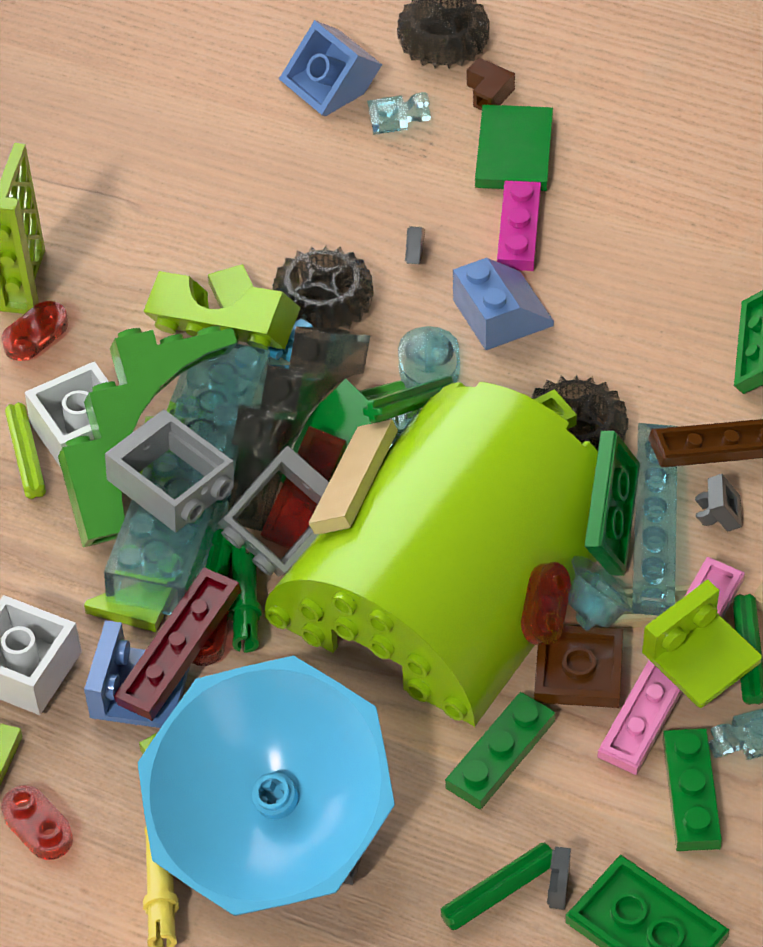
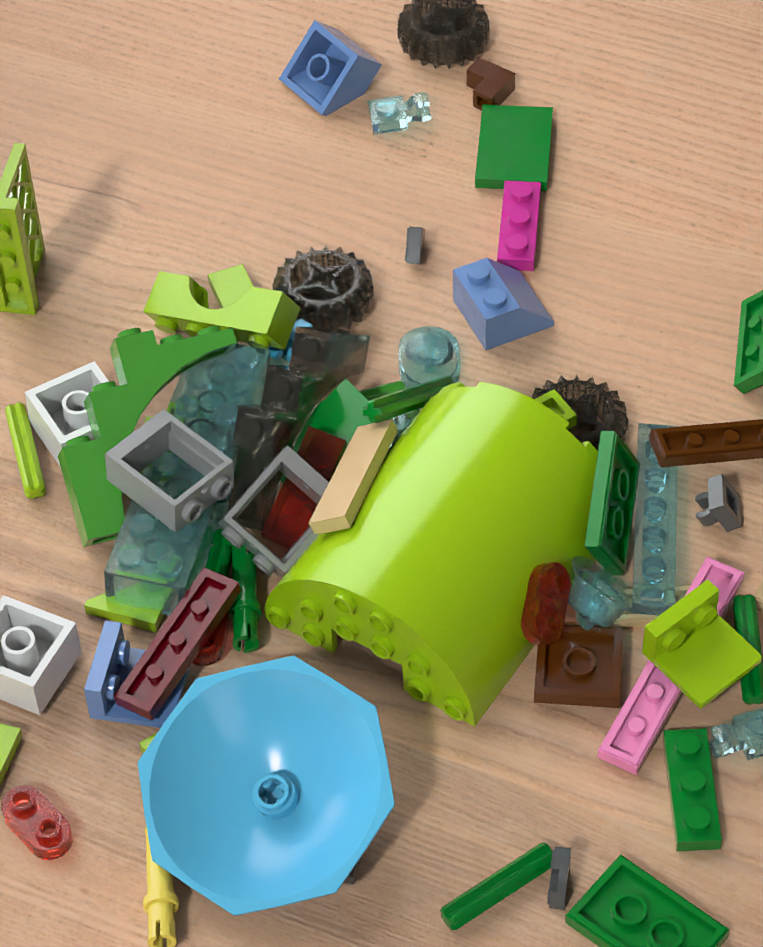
(30, 332): clear red plate -> none
(500, 750): green plate -> none

